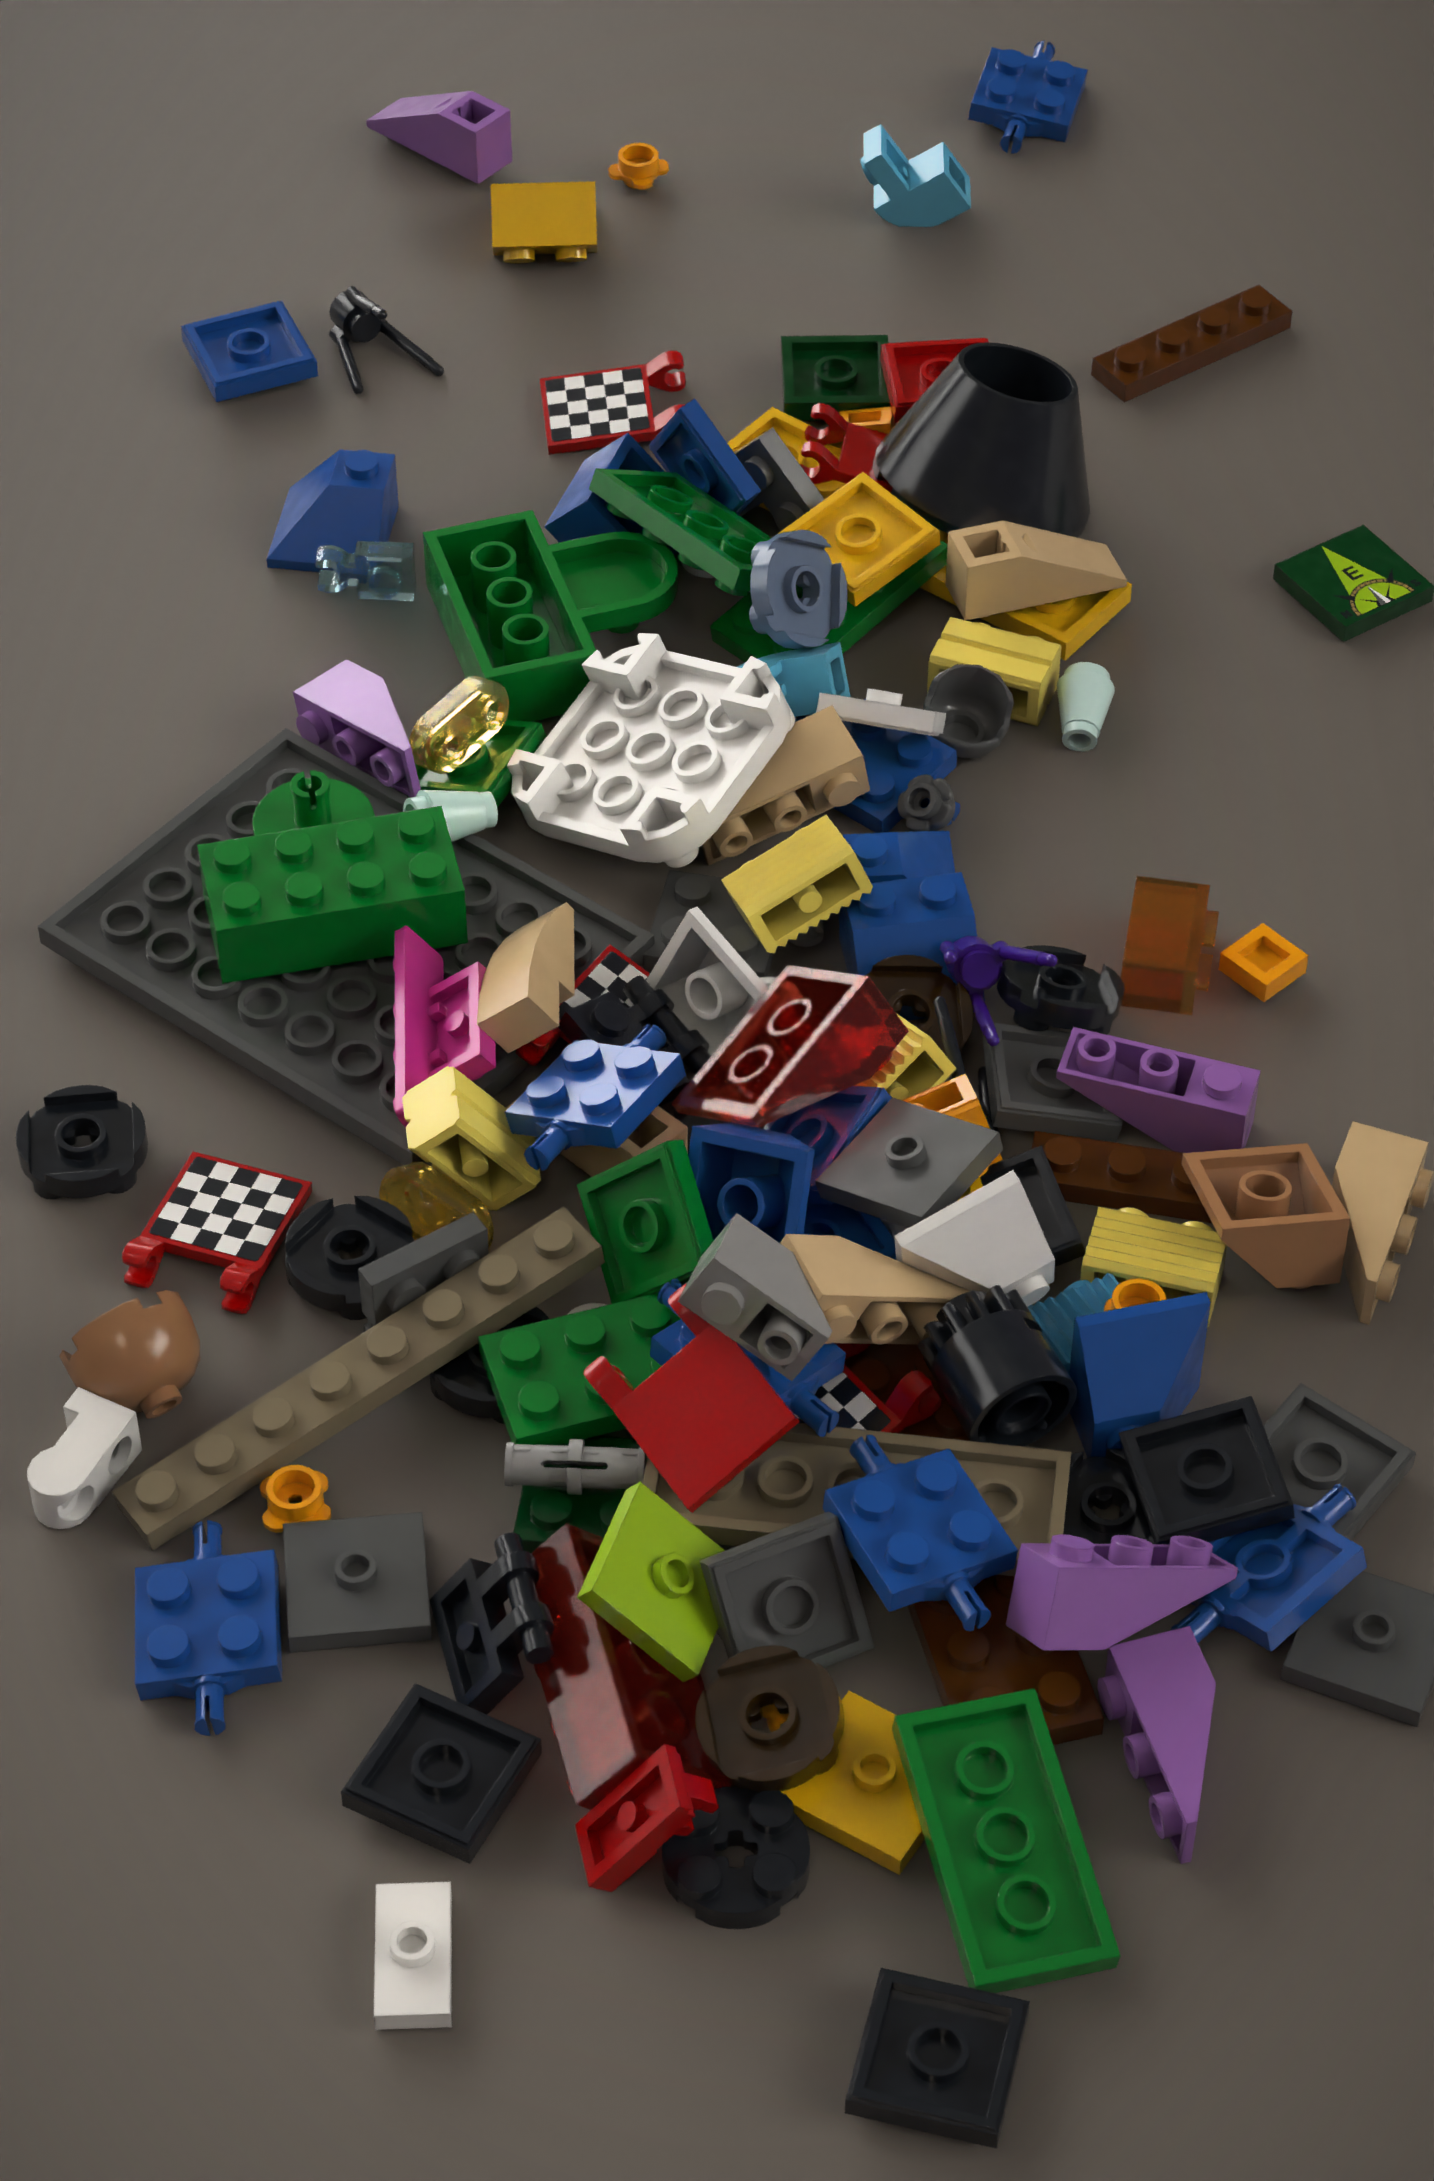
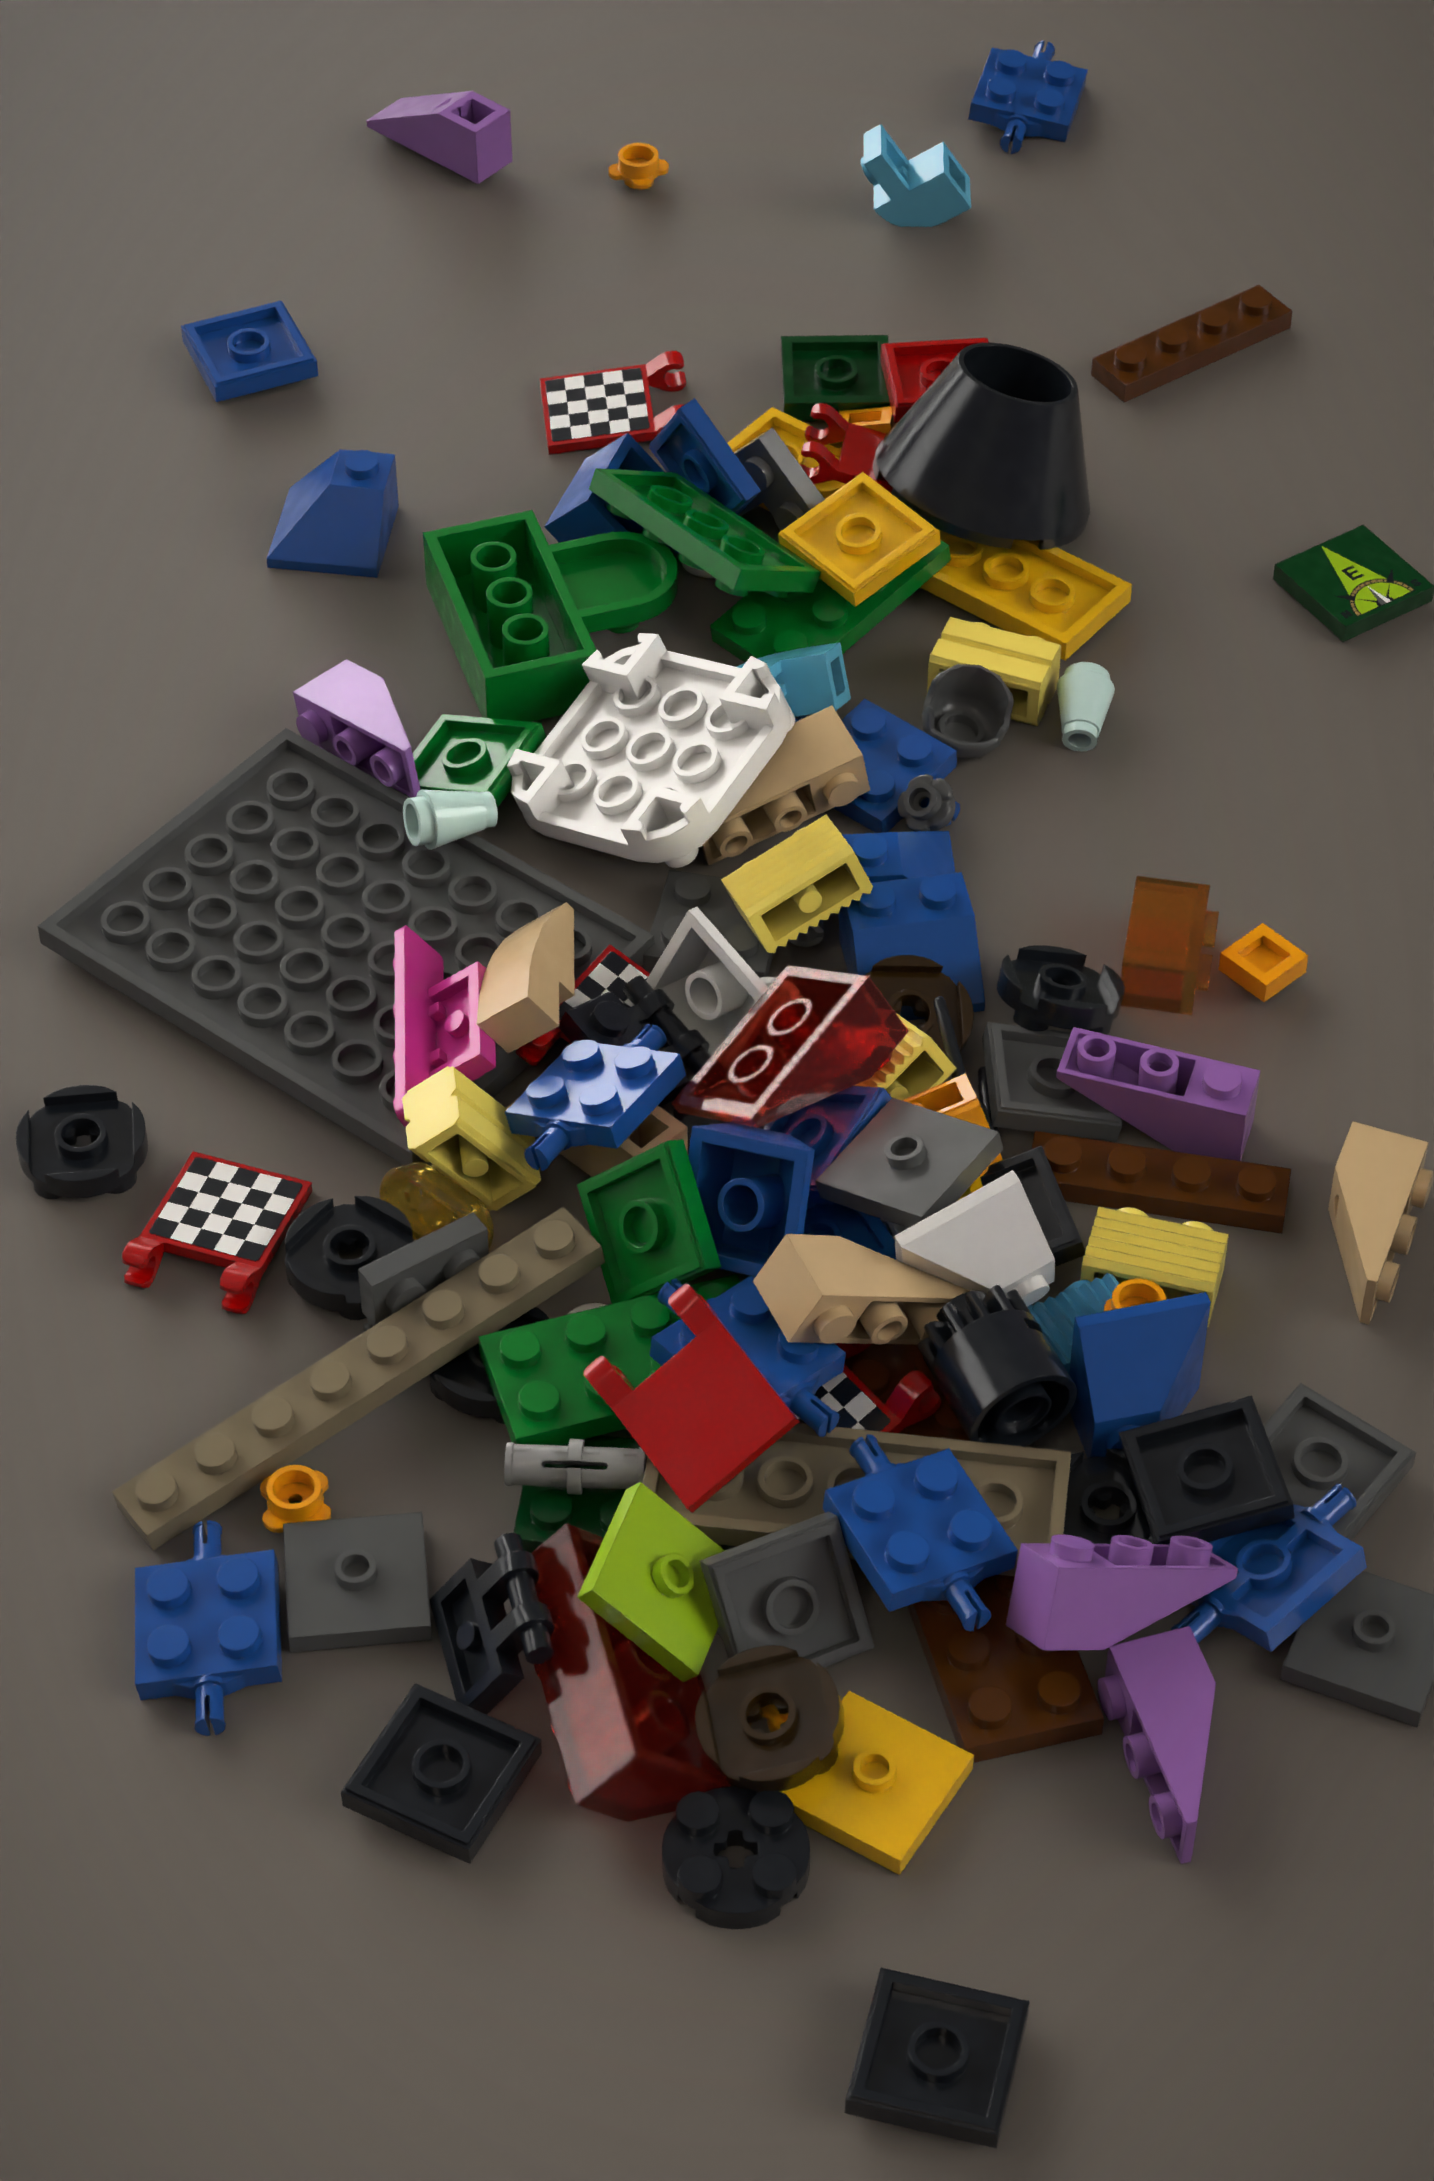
(84, 1462): white leg -> none
(137, 1355): medium nougat cylinder -> none
(328, 882): green brick -> none
(360, 321): black plant -> none
(375, 568): clear light blue plate -> none
(413, 1956): white plate -> none
(459, 724): clear yellow plate -> none
(544, 220): yellow slope -> none
(641, 1817): red plate -> none
(758, 1297): light grey slope -> none
(776, 570): sand blue plate -> none
(884, 711): white plate -> none
(979, 968): dark purple plant -> none
(1005, 1842): green plate -> none
(1021, 566): tan slope -> none
(1274, 1211): medium nougat slope -> none

